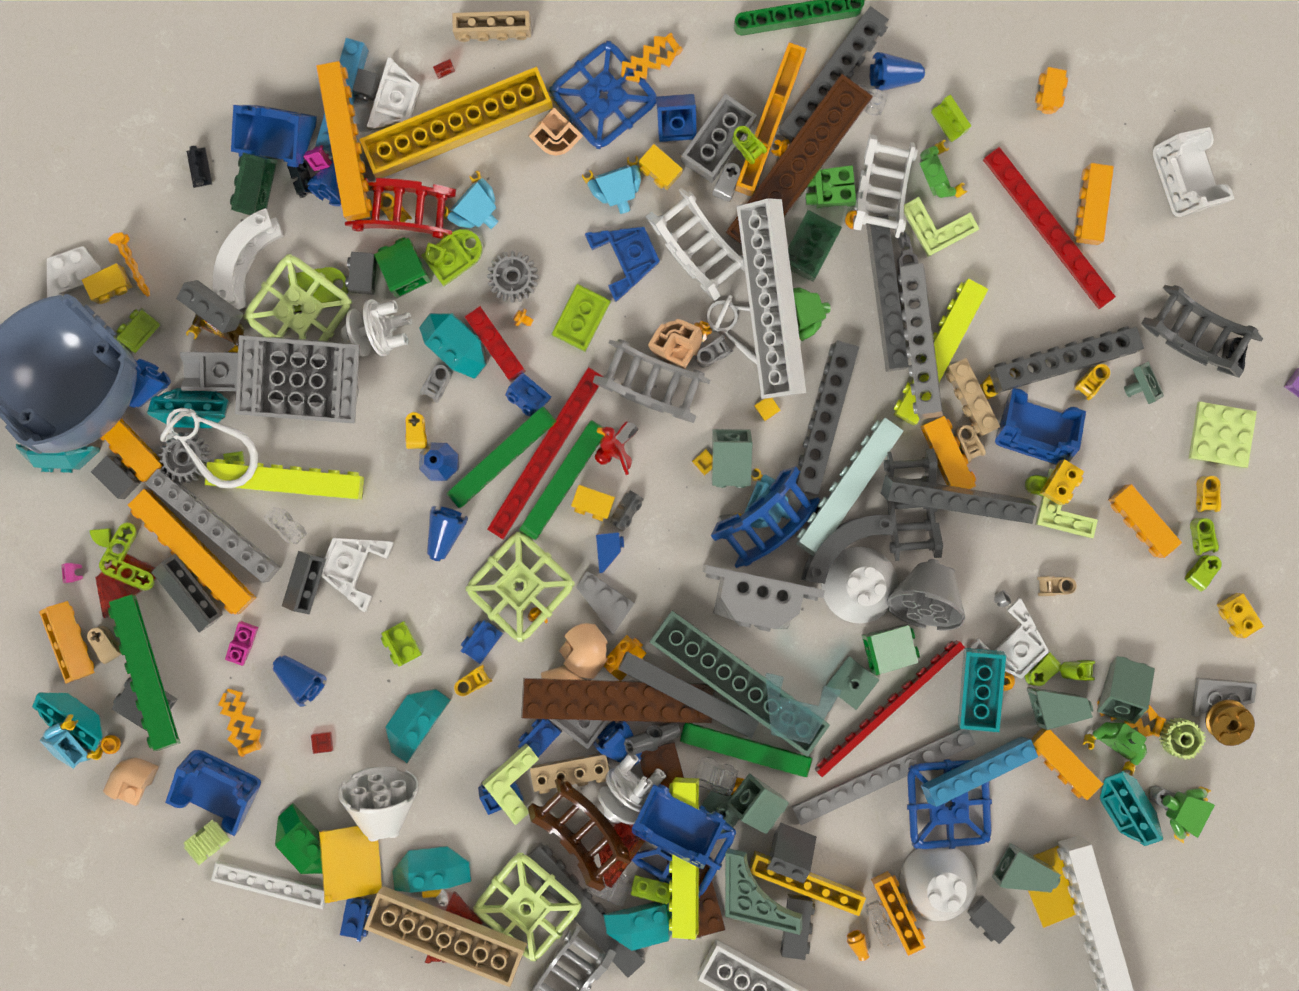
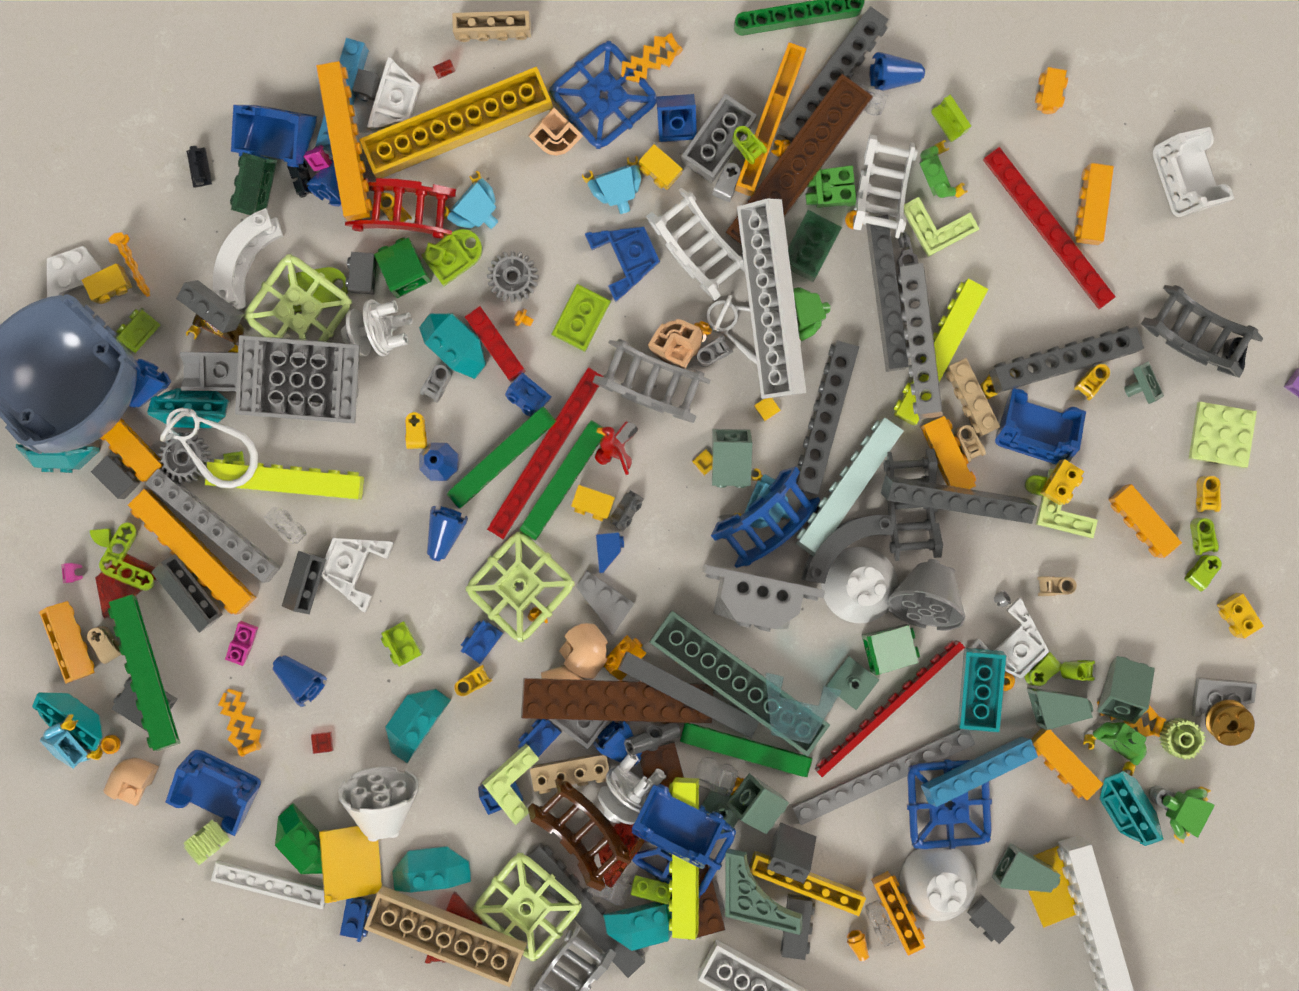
(440, 895): arm -> none

